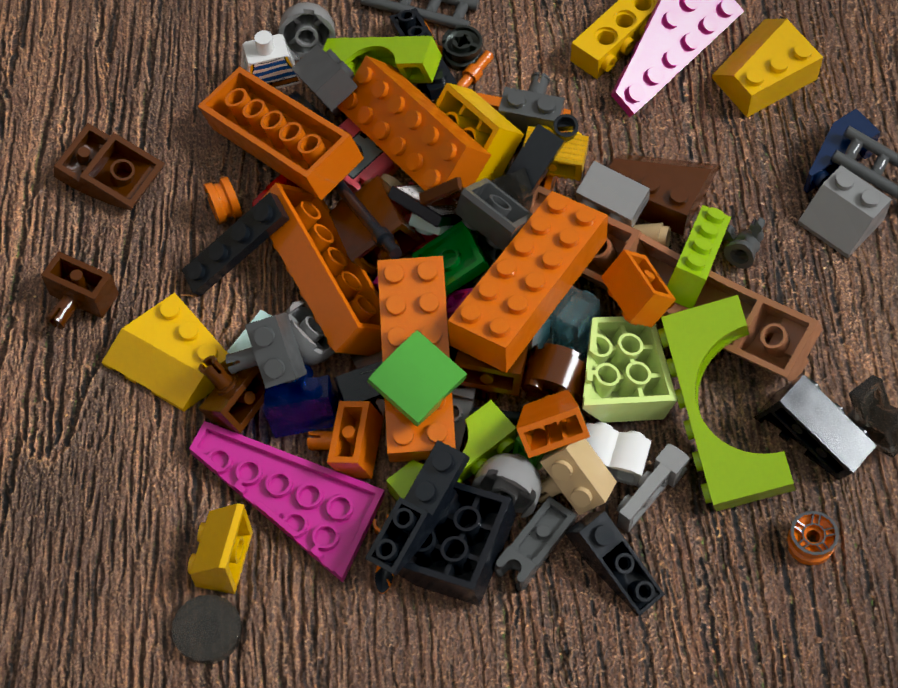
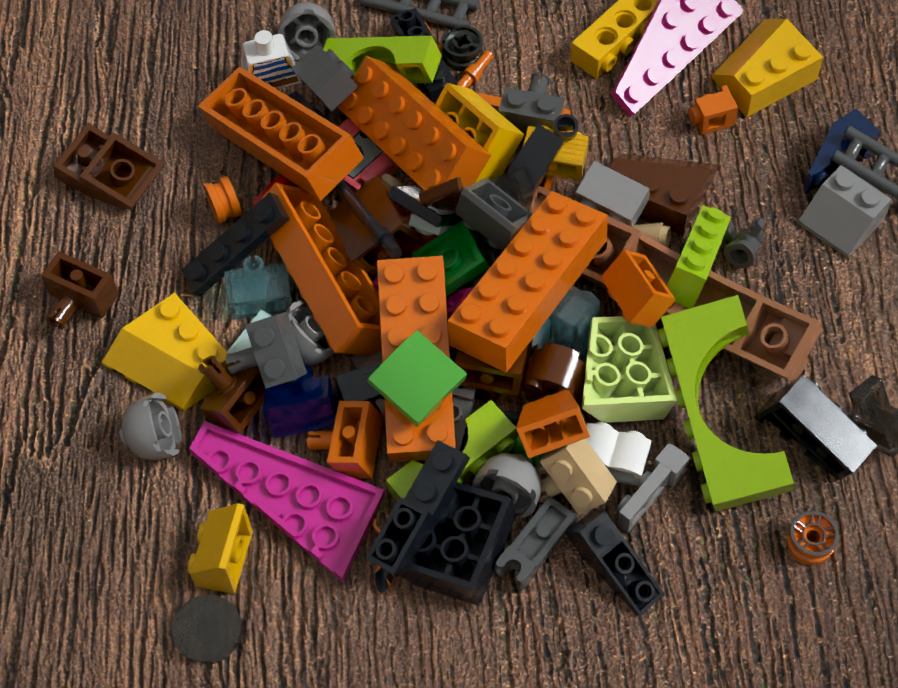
(151, 428): none -> light grey cylinder
(257, 289): none -> clear light blue brick
(714, 111): none -> orange brick

